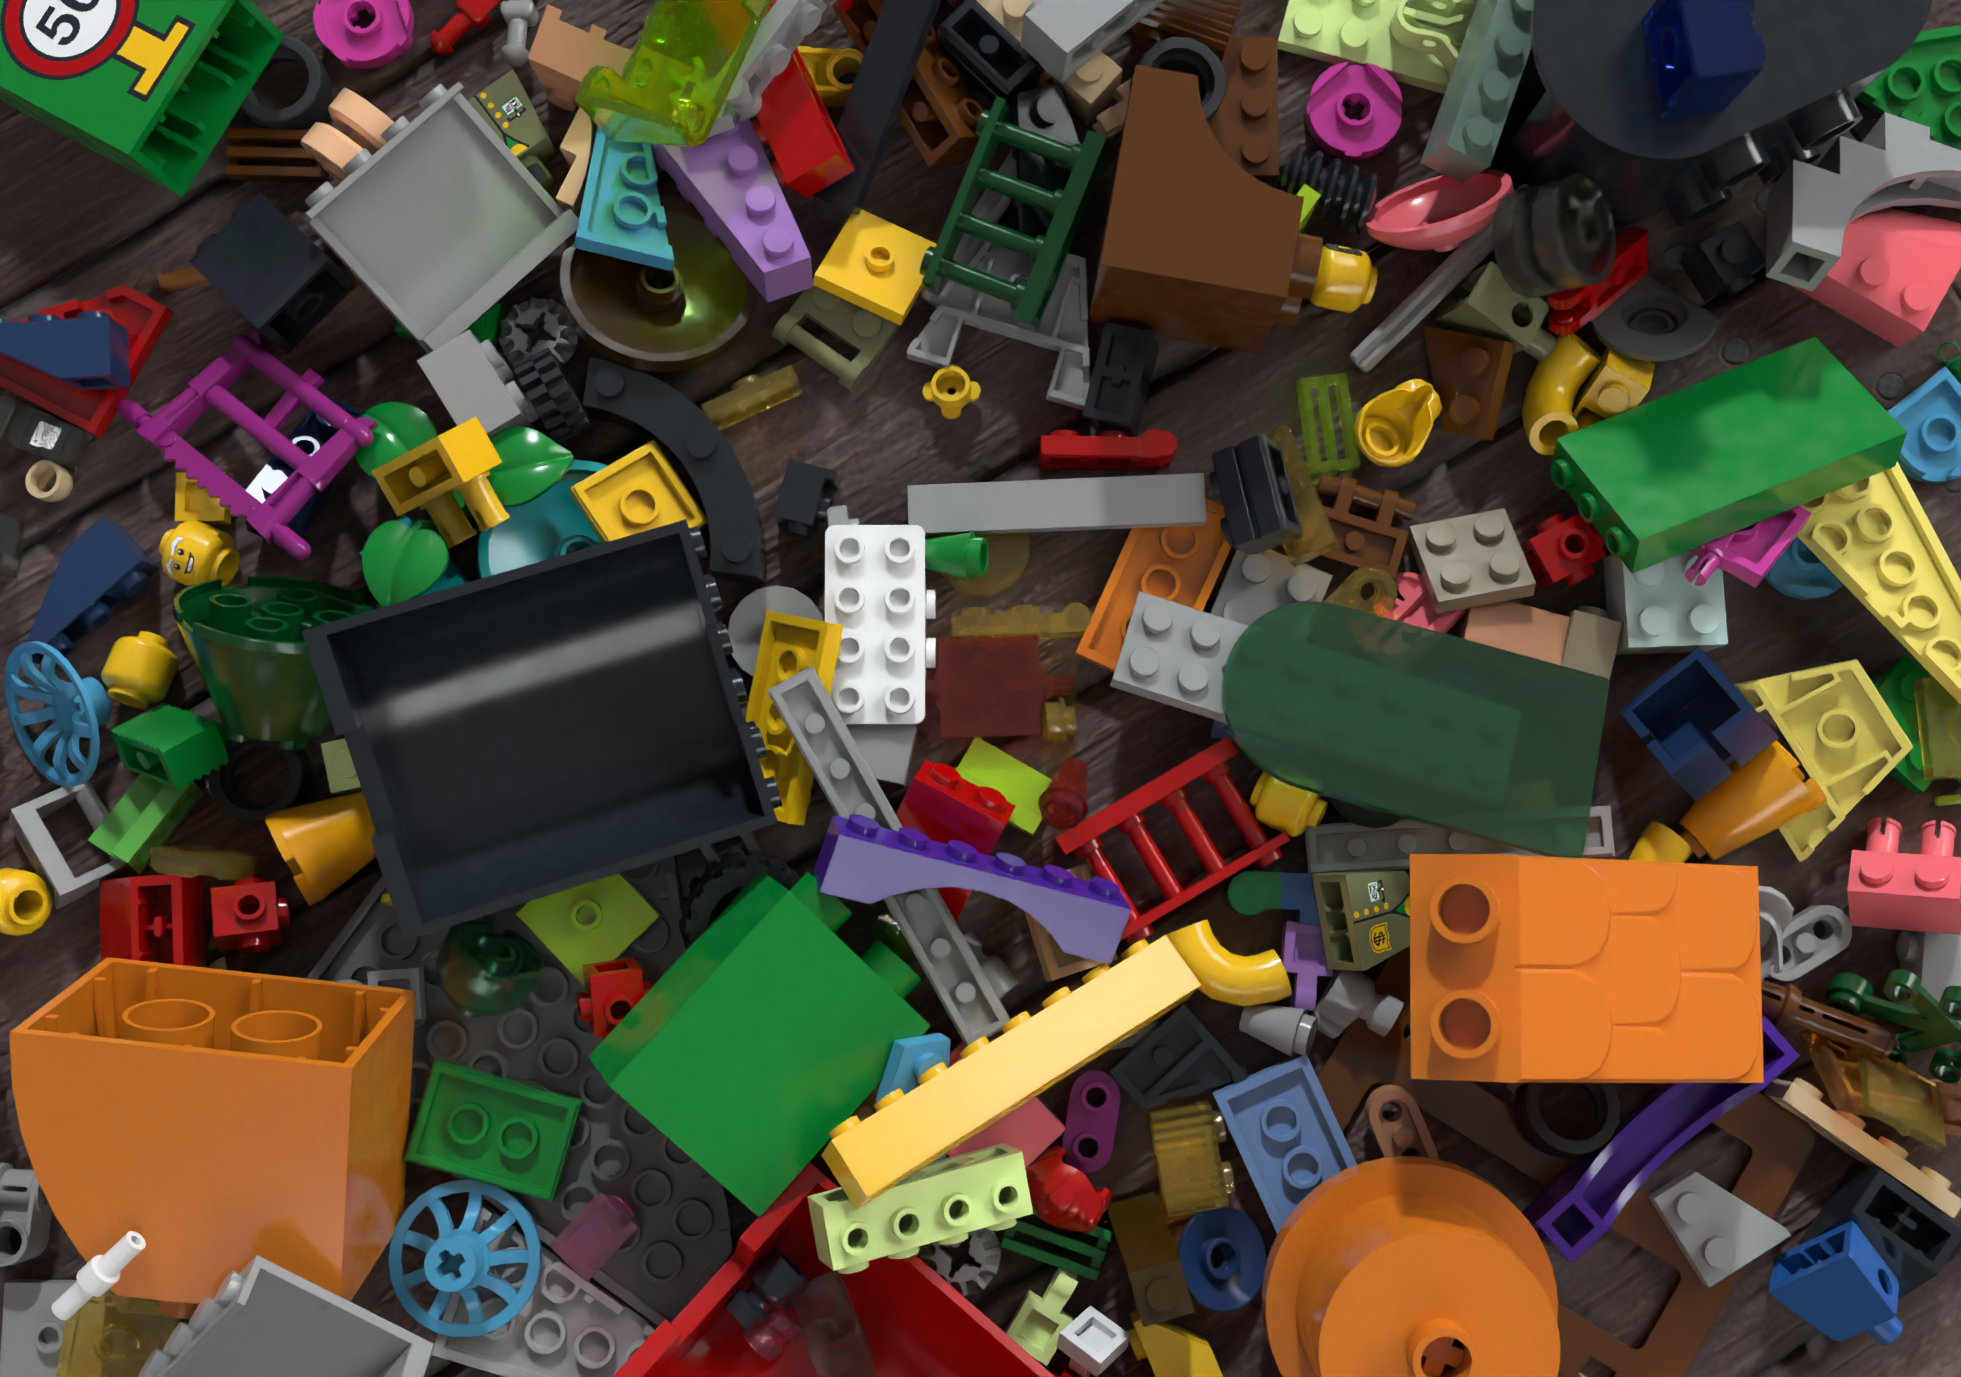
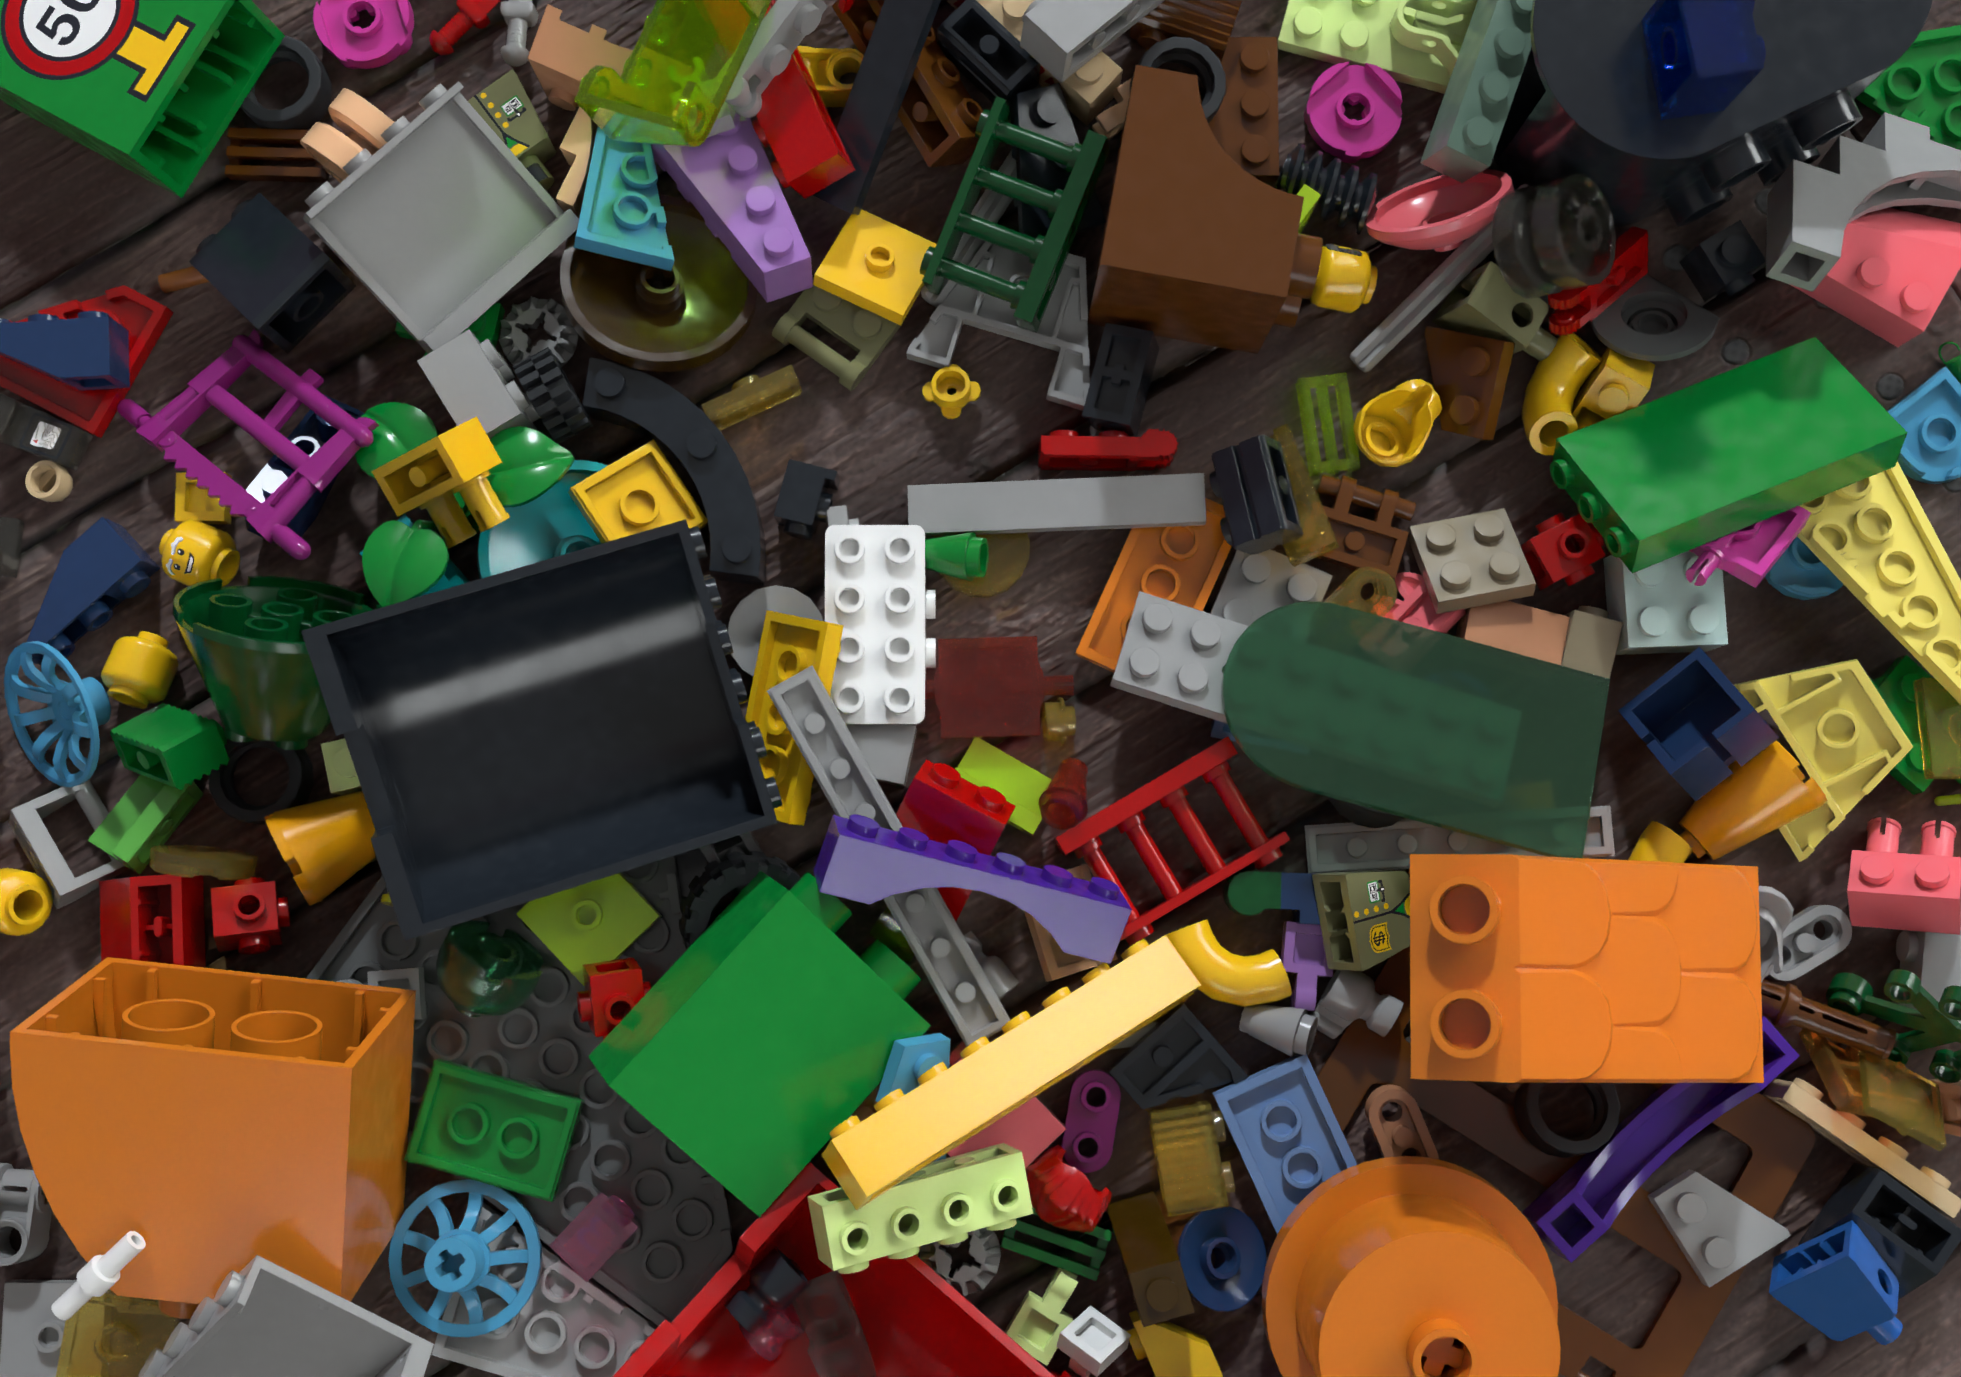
(1022, 621): clear yellow plate -> none
(1286, 806): yellow head -> none

